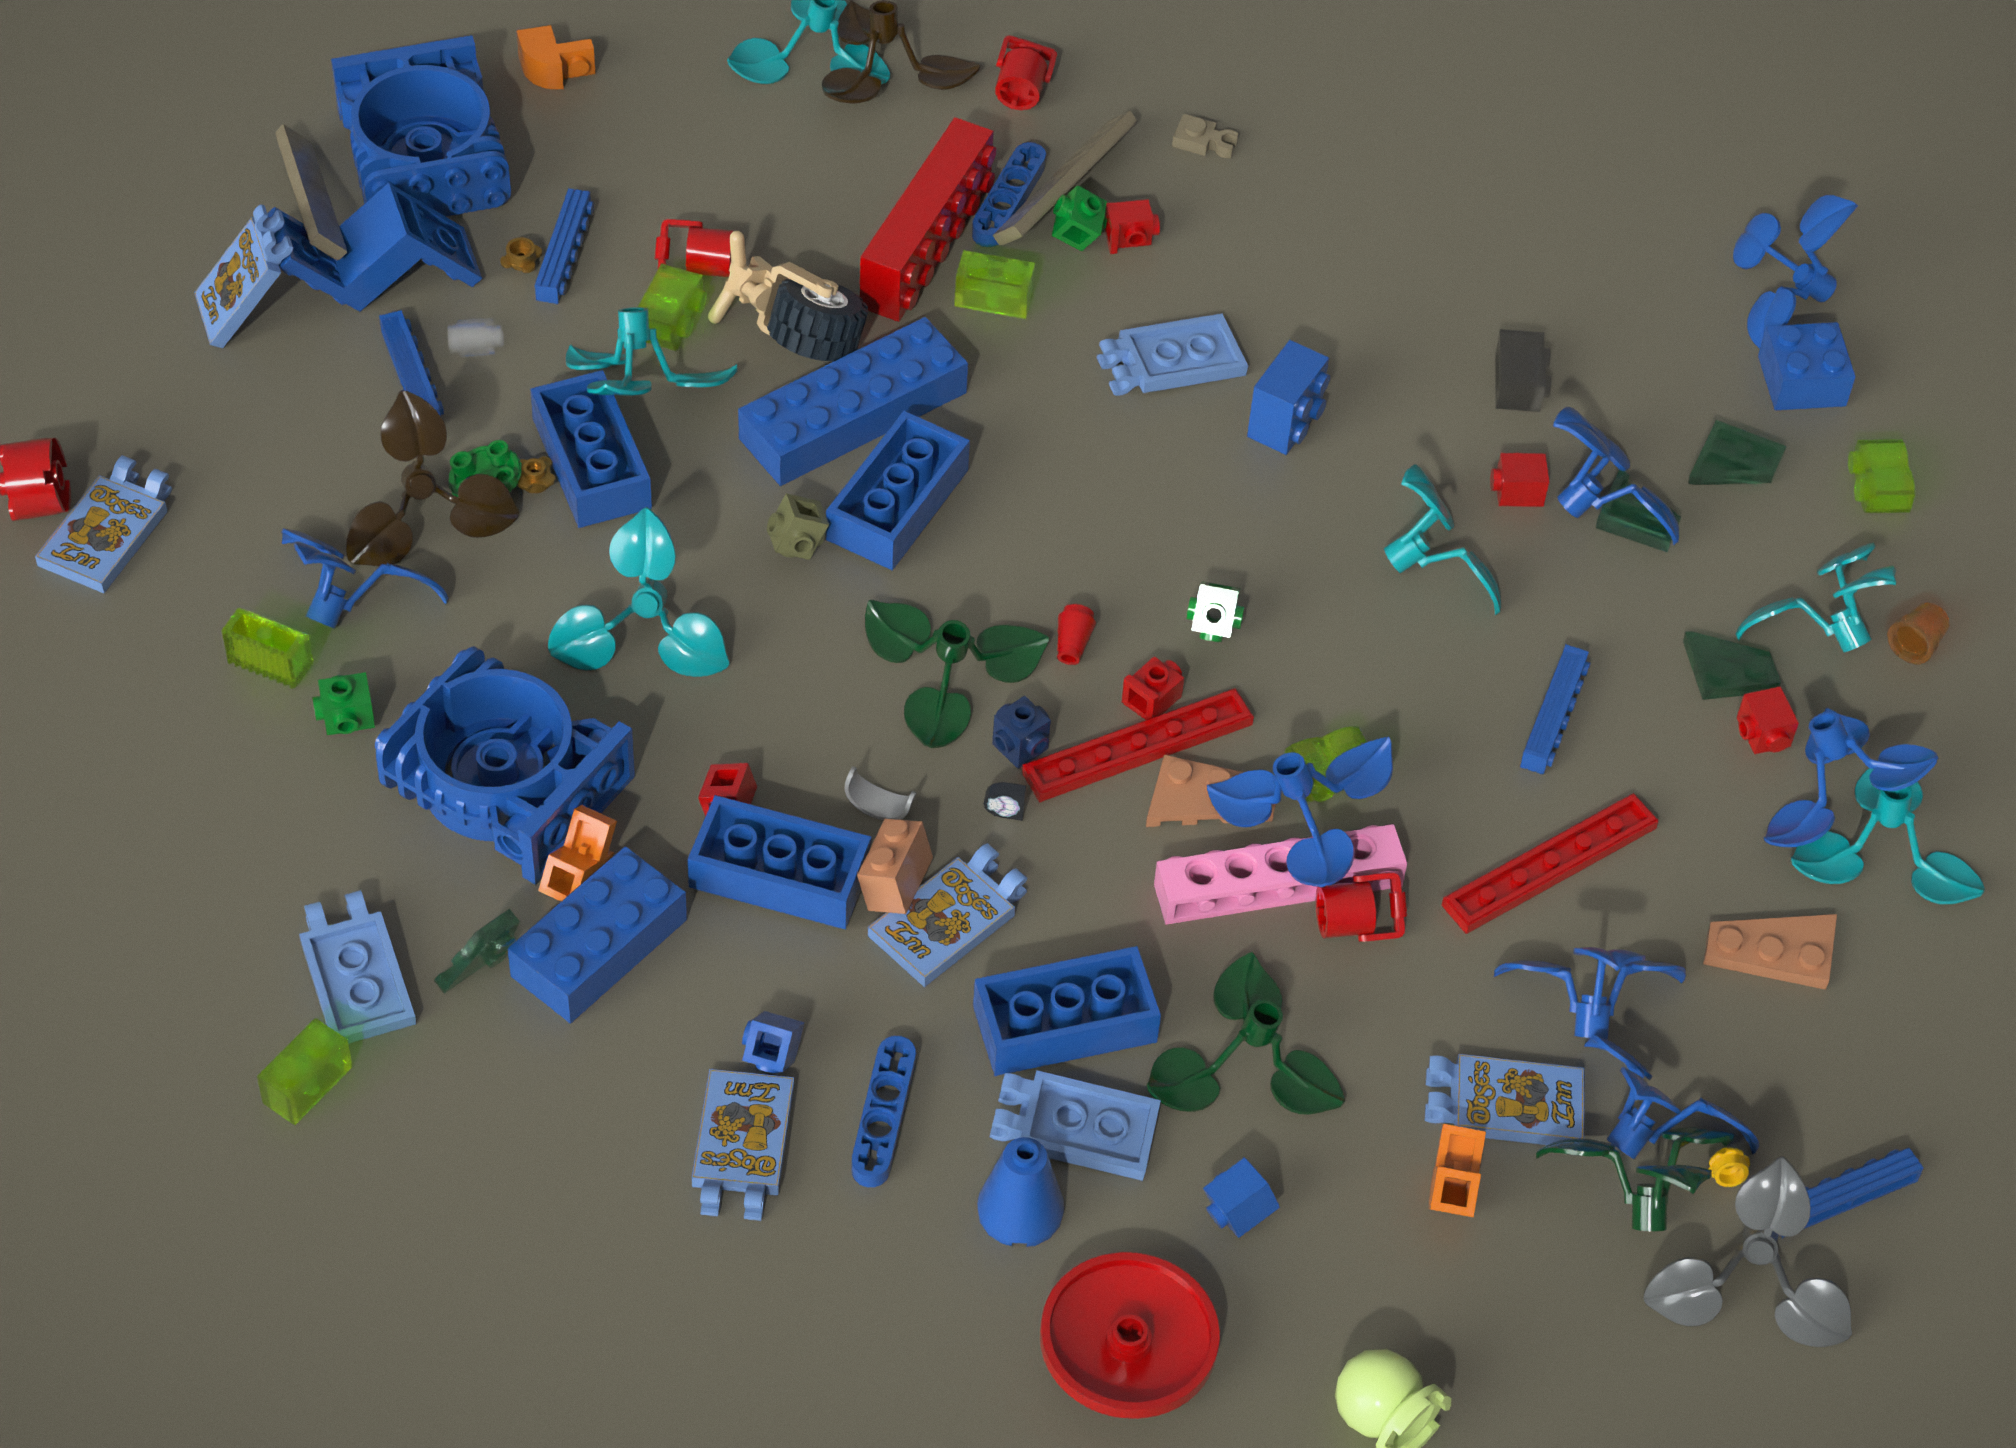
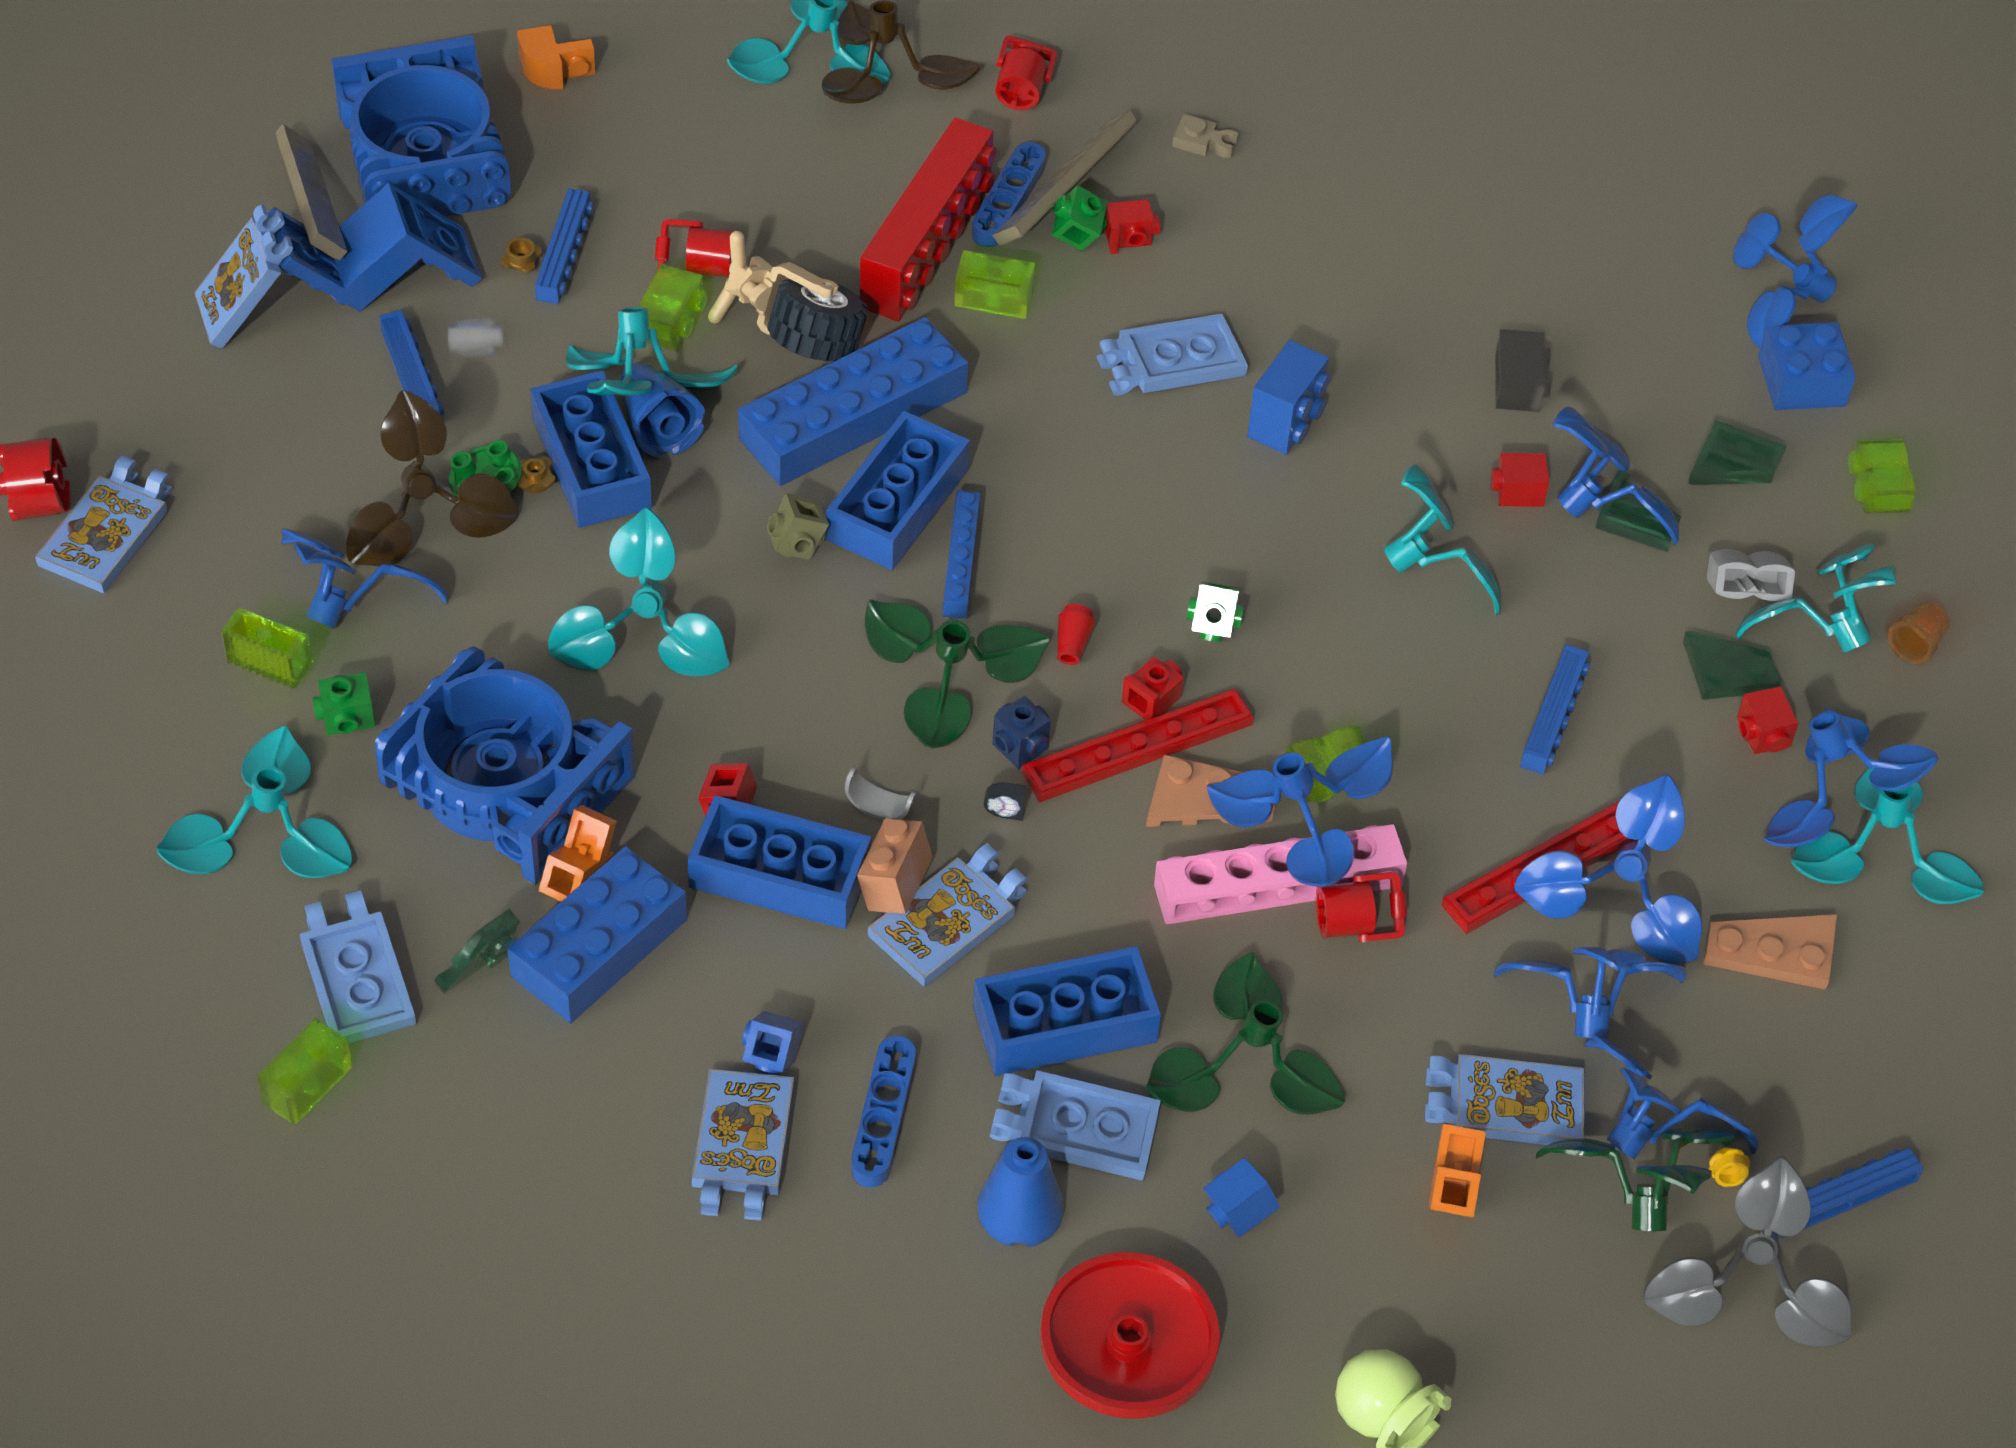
(271, 769): none -> teal plant
(666, 416): none -> blue cone
(961, 554): none -> blue piece
(1652, 816): none -> plant
(1757, 574): none -> light grey brick

